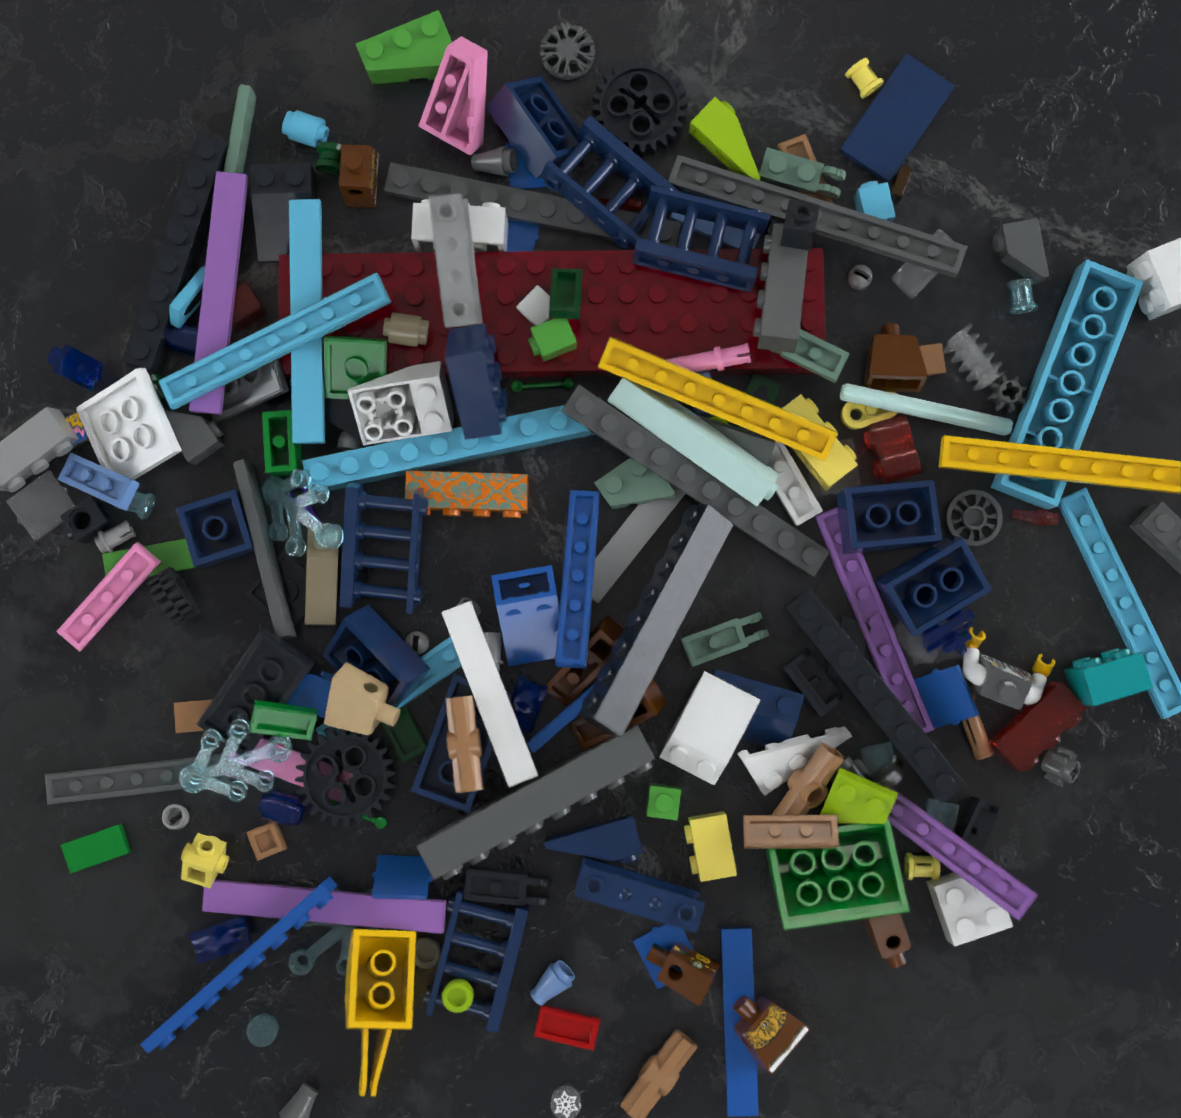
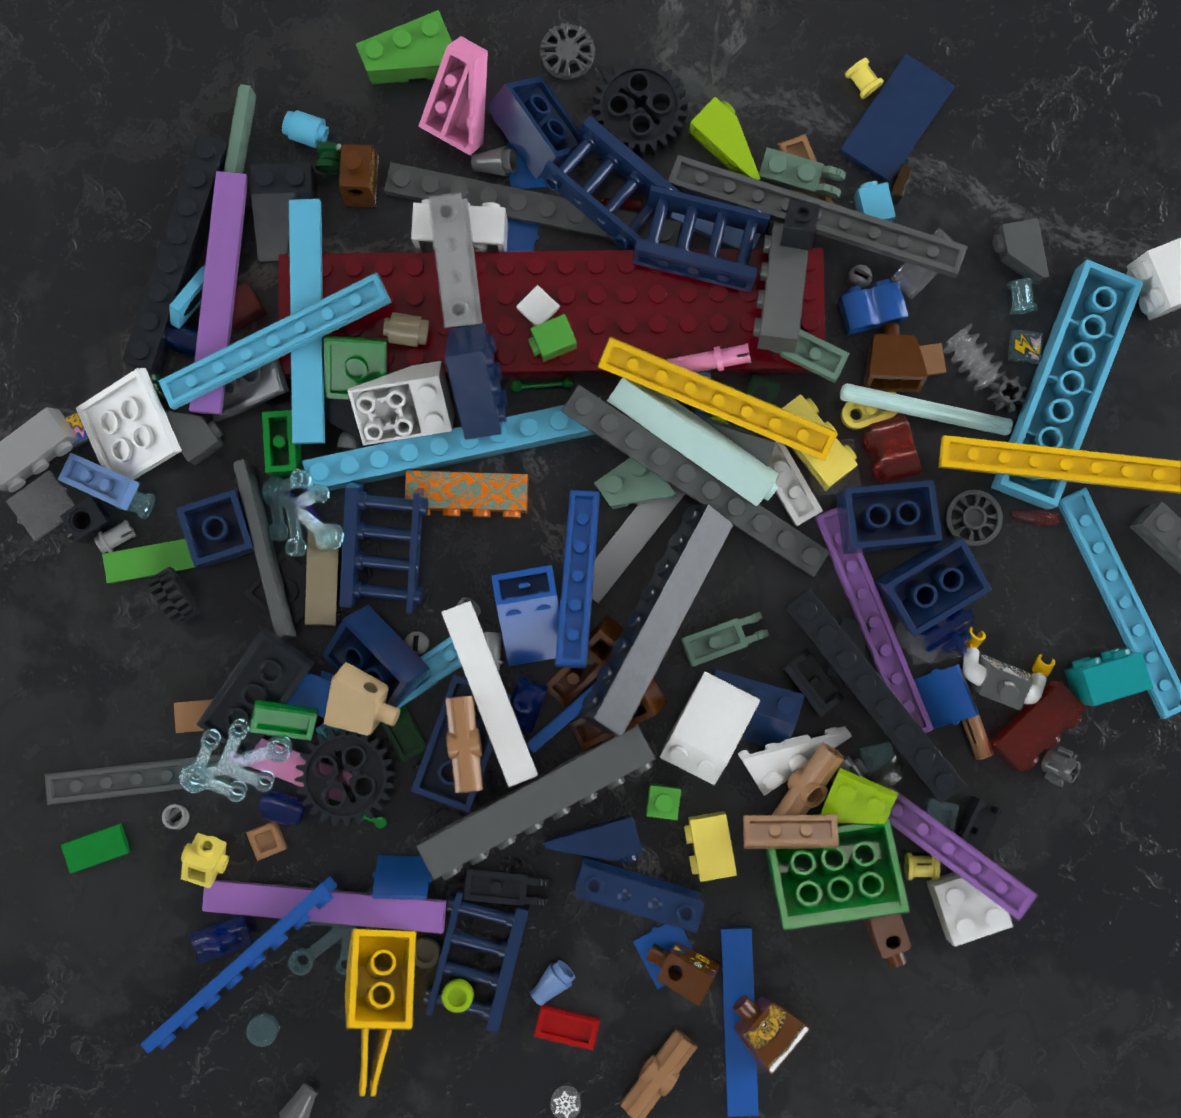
(75, 366): clear blue hips -> none
(108, 596): bright pink tile -> none
(565, 293): dark green tile -> none
(872, 307): none -> blue brick
(1025, 346): none -> tile

